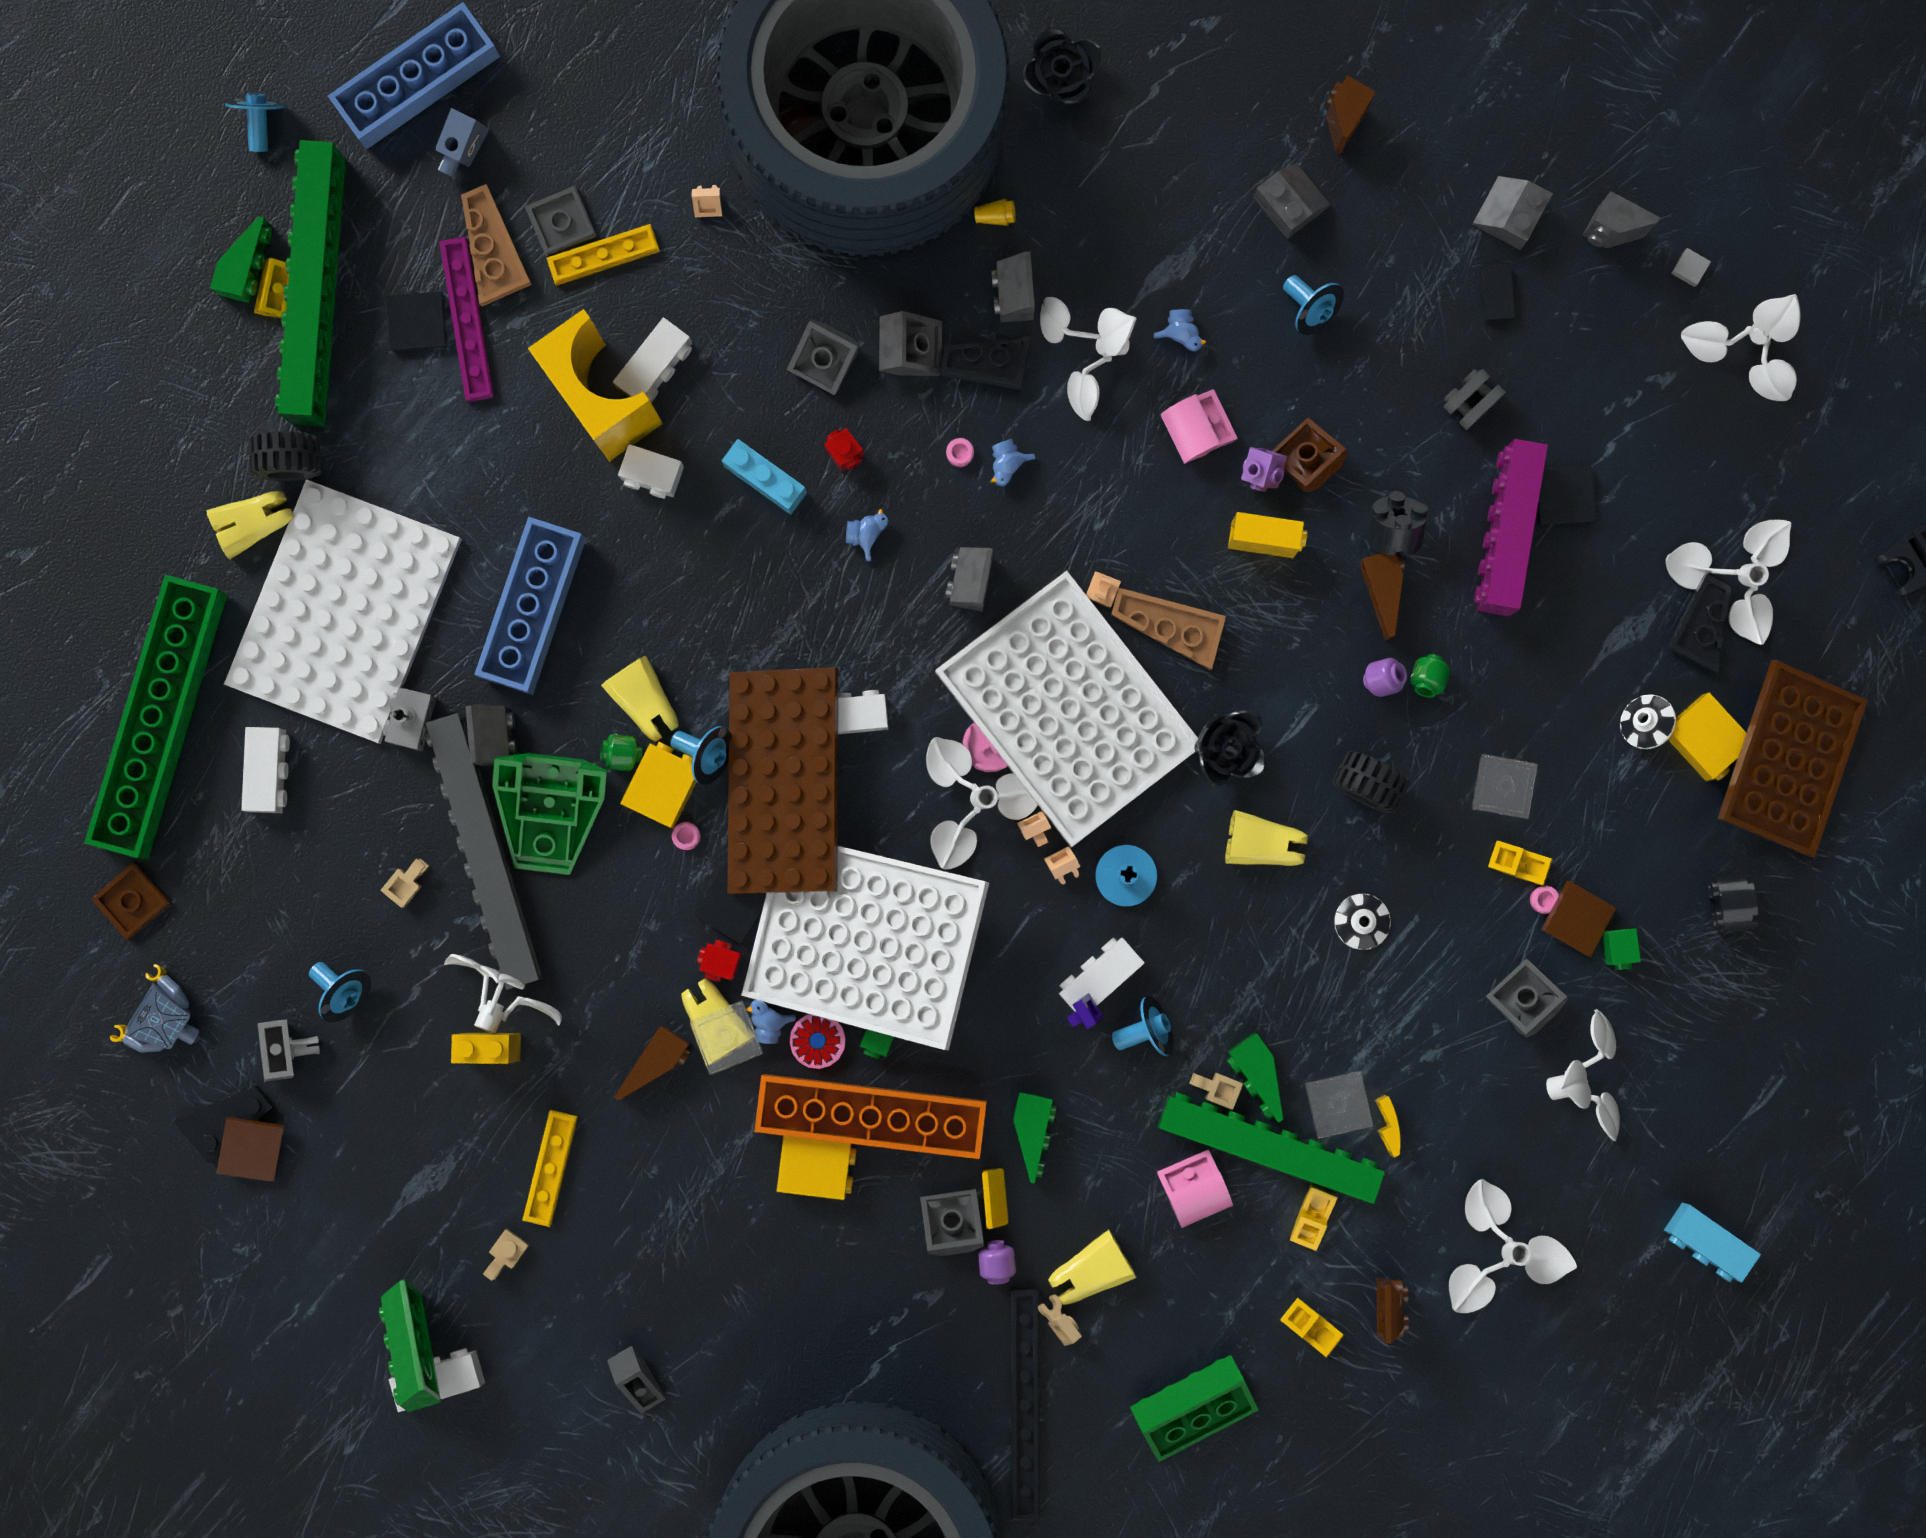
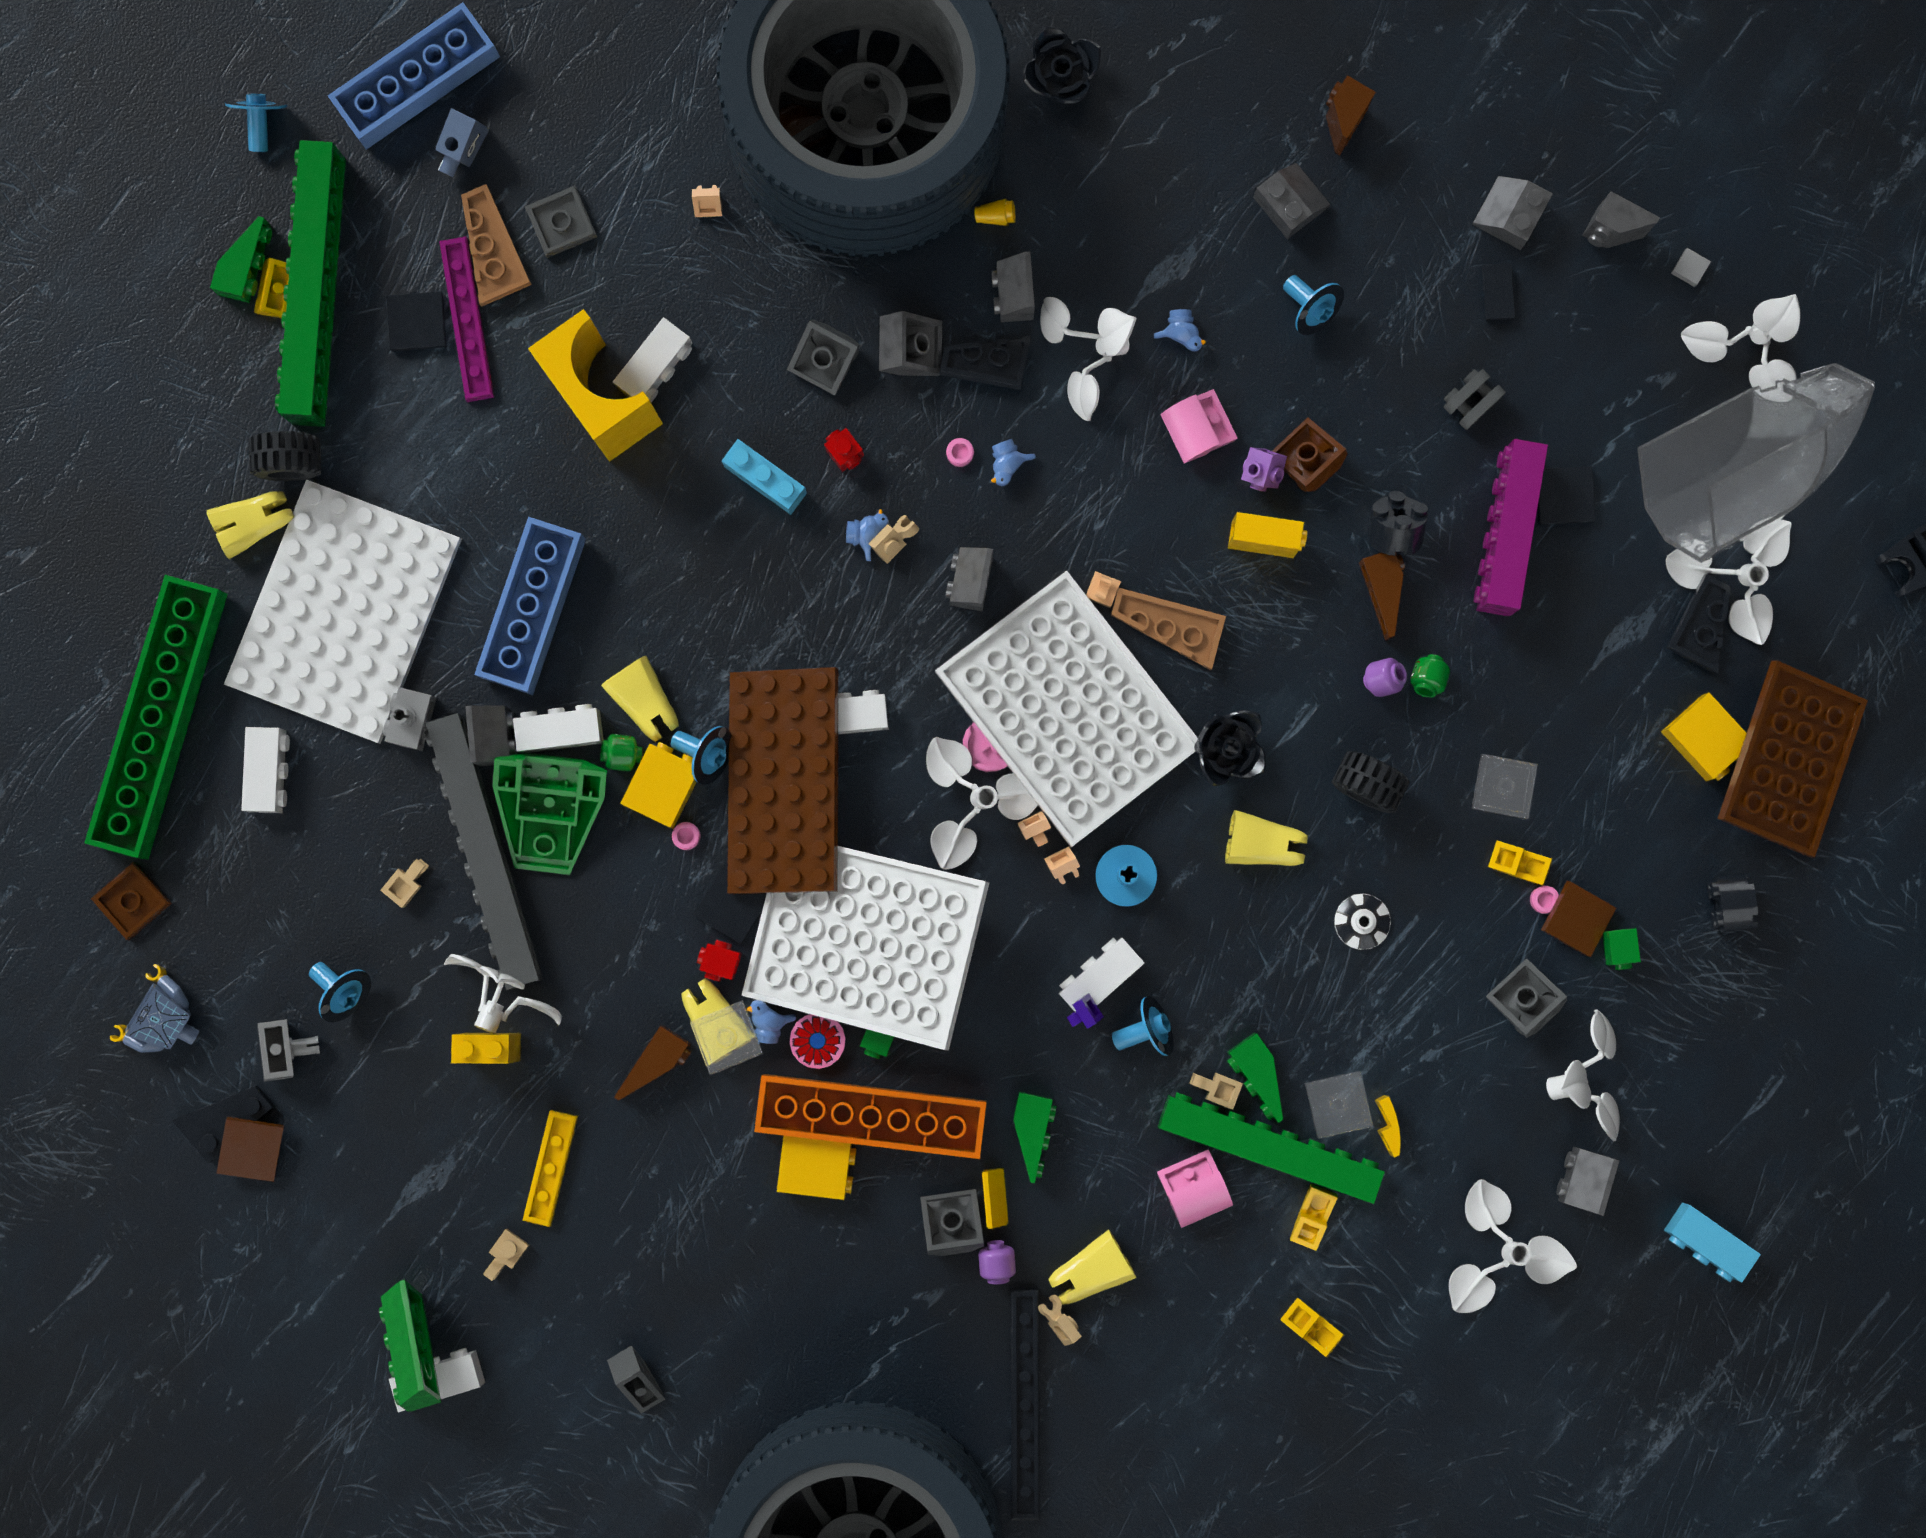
(558, 729): none -> white brick
(603, 254): yellow tile -> none
(650, 471): white piece -> none
(890, 540): none -> tan plate
(1194, 1408): green slope -> none
(1390, 1309): reddish brown slope -> none
(1587, 1180): none -> flat silver slope
(1656, 729): dish -> none
(1750, 459): none -> clear windscreen

